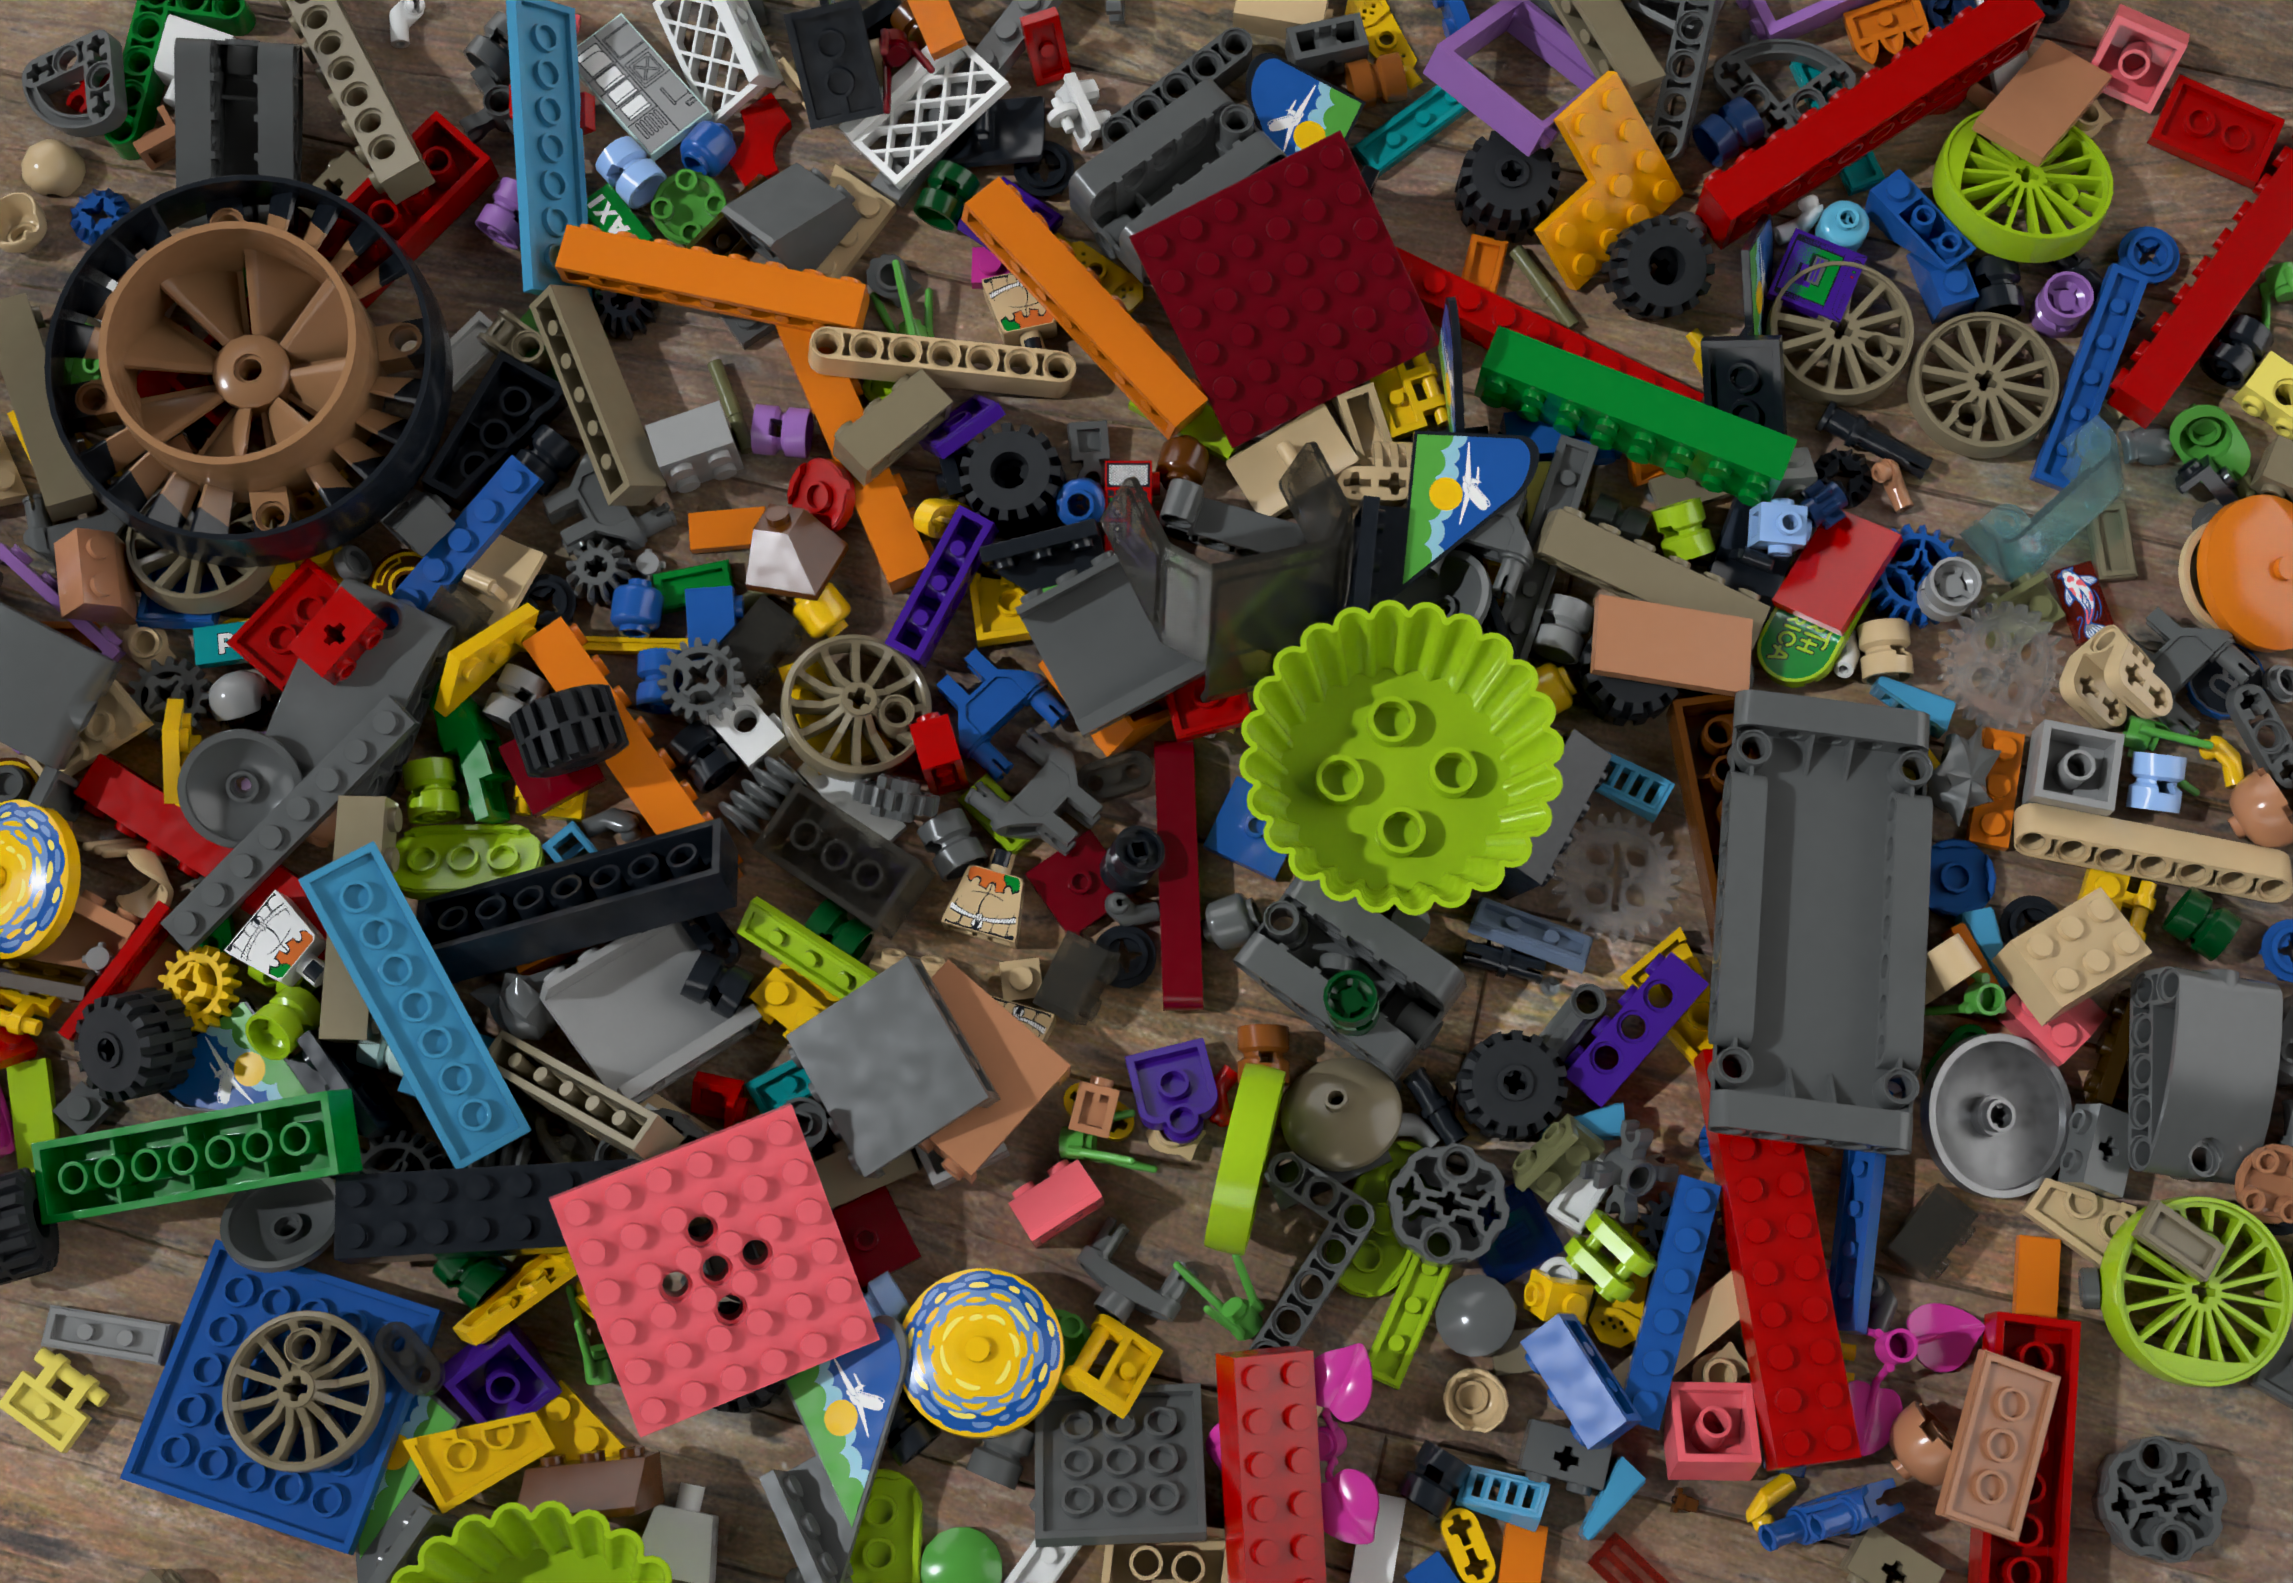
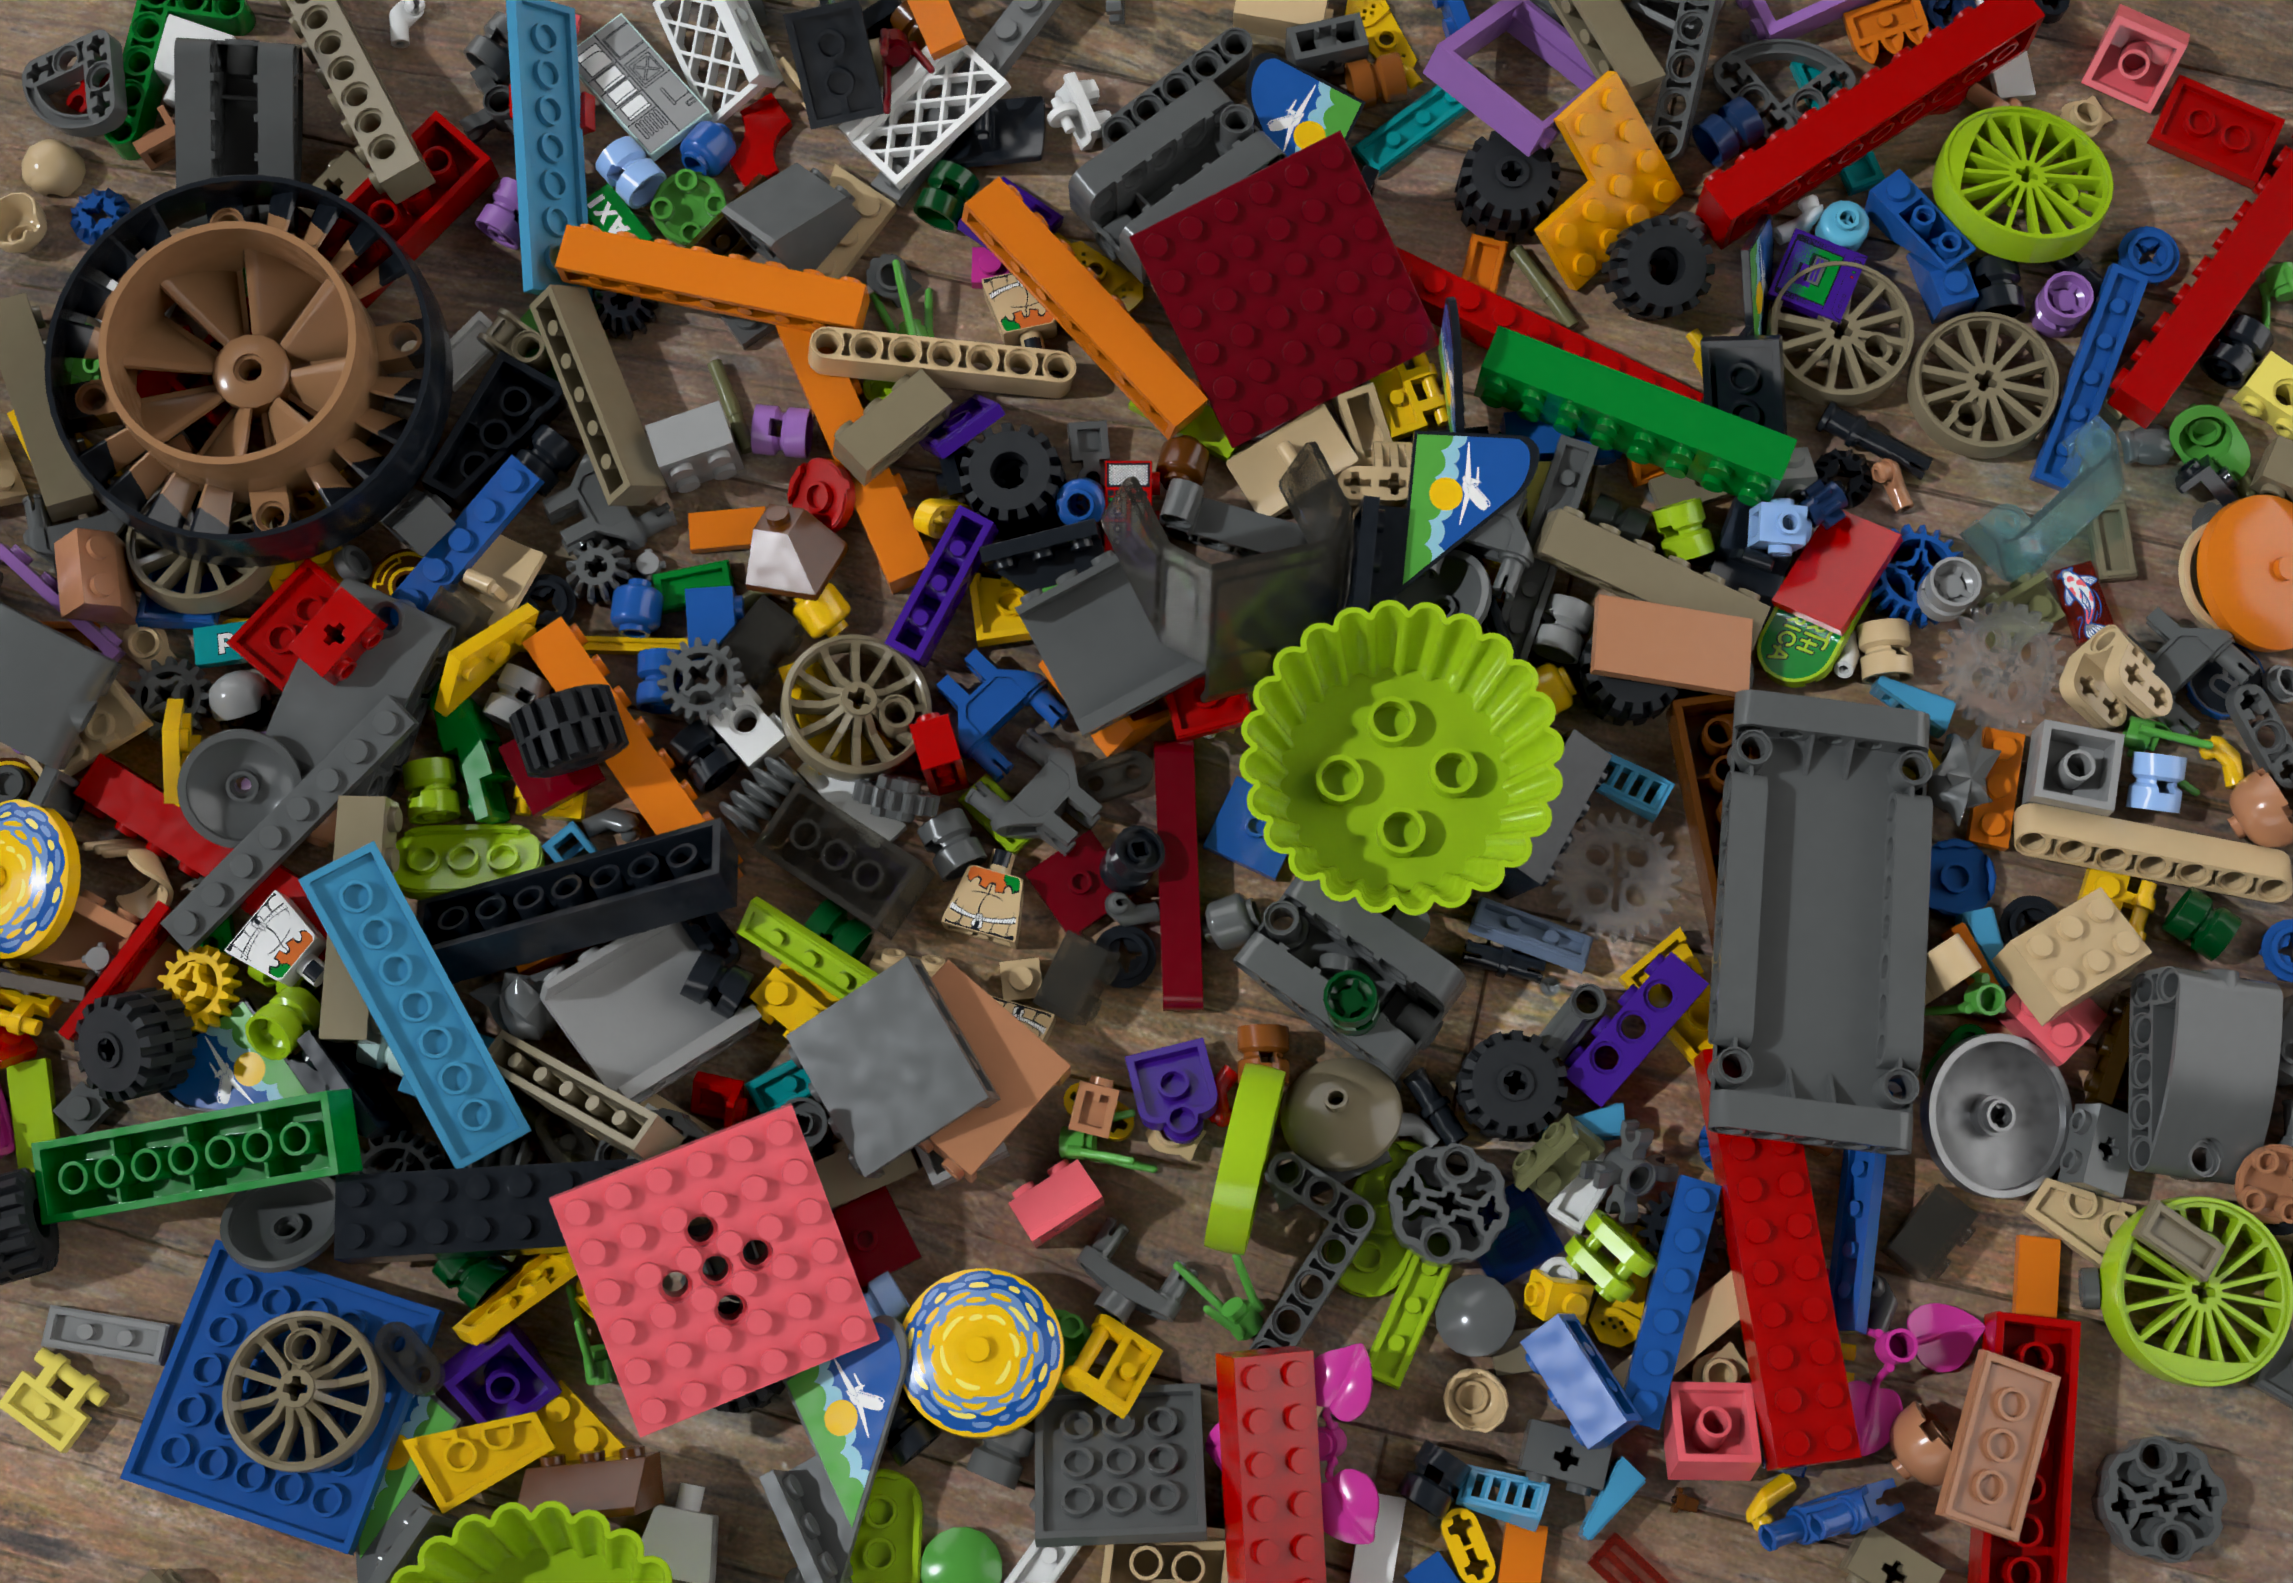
(1045, 46): red plate -> none
(1057, 159): black gear -> none
(2042, 102): nougat tile -> none

